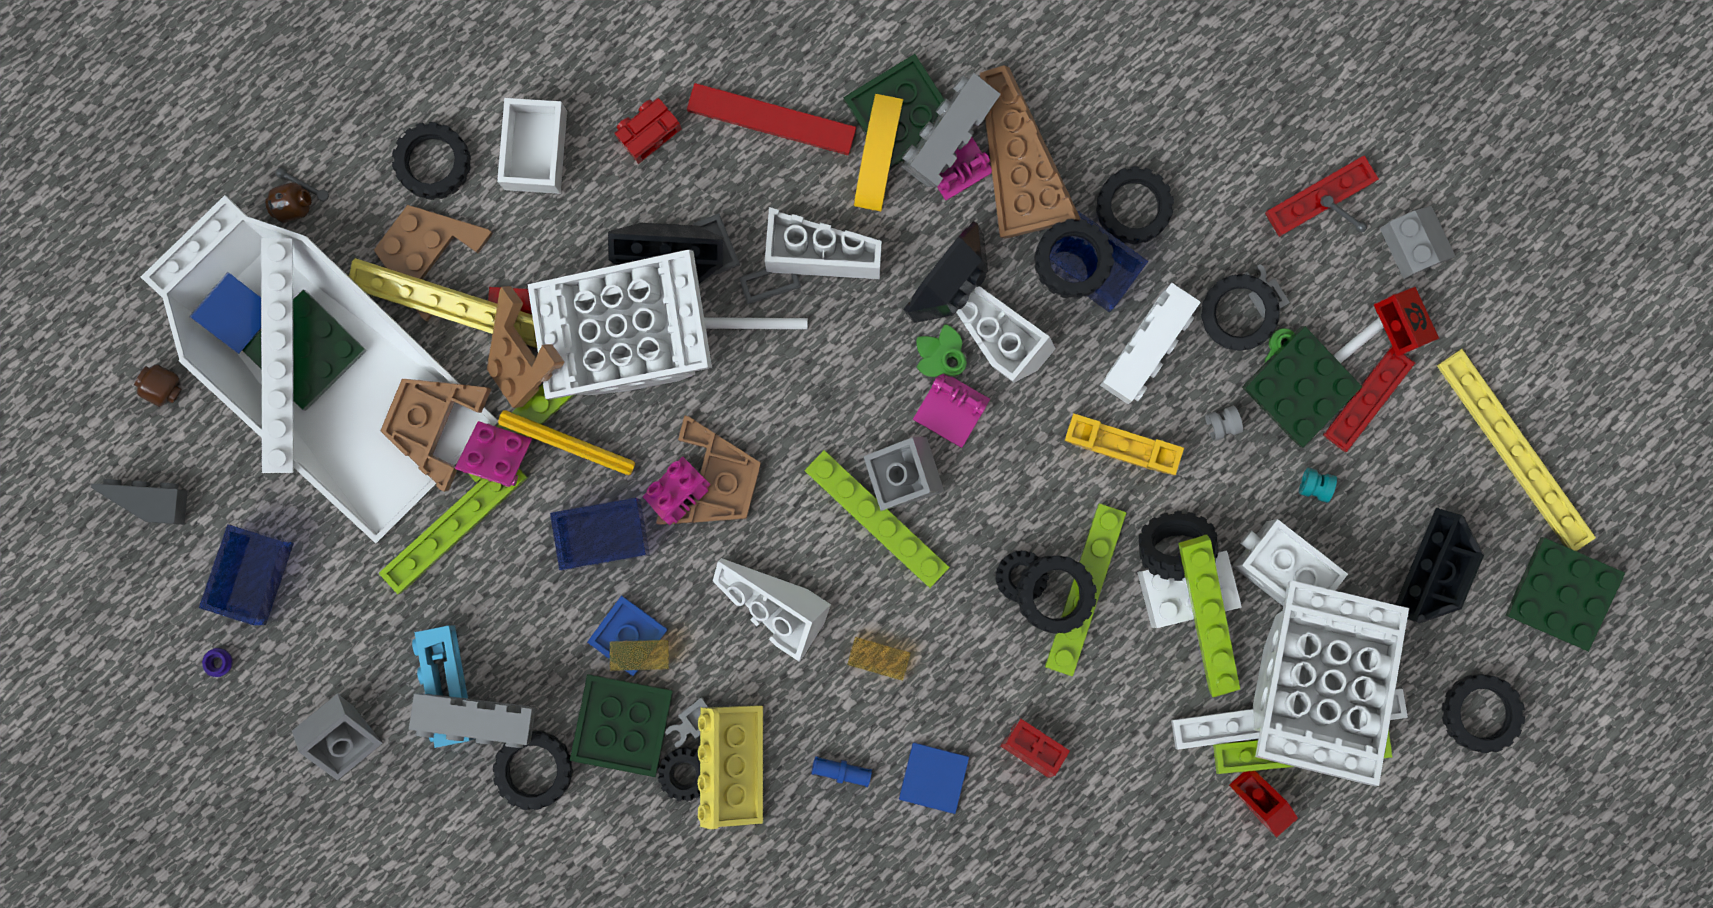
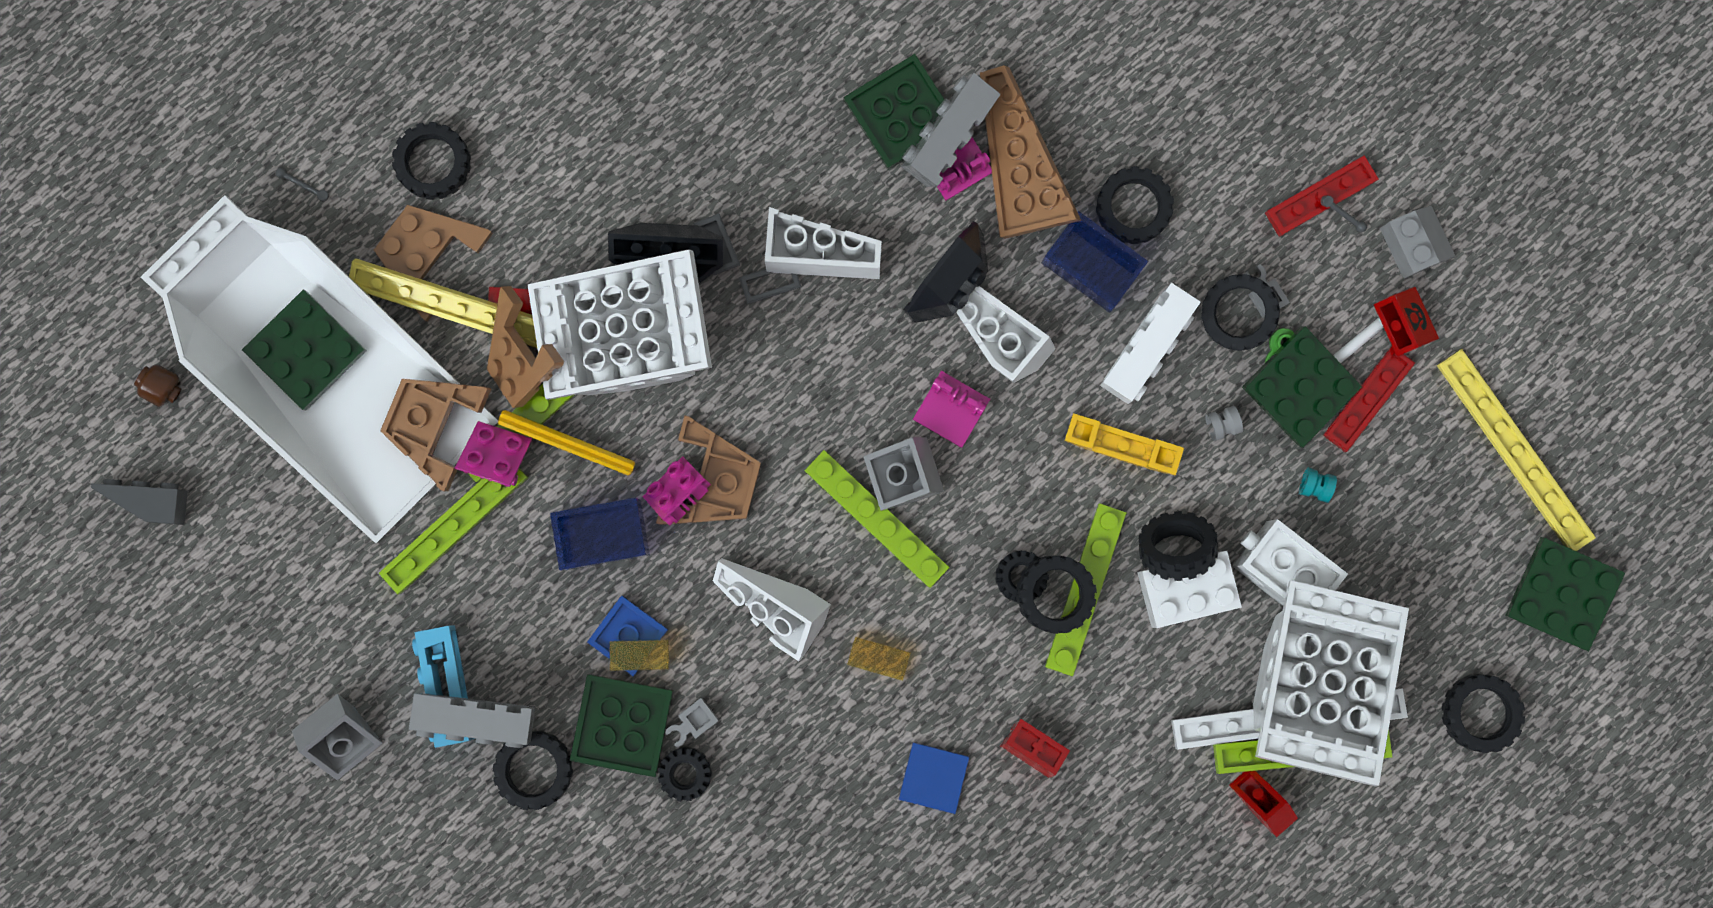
(208, 662): dark purple plate -> none
(230, 313): blue tile -> none
(246, 575): clear blue piece -> none
(277, 355): white plate -> none
(288, 202): reddish brown head -> none
(532, 145): white piece -> none
(647, 129): red brick -> none
(730, 766): light yellow bracket -> none
(755, 323): white bar -> none
(771, 119): red tile -> none
(841, 771): blue pin -> none
(878, 152): yellow slope -> none
(937, 352): bright green plate -> none
(1092, 235): black tyre -> none
(1209, 615): lime plate -> none
(1441, 568): black wedge -> none

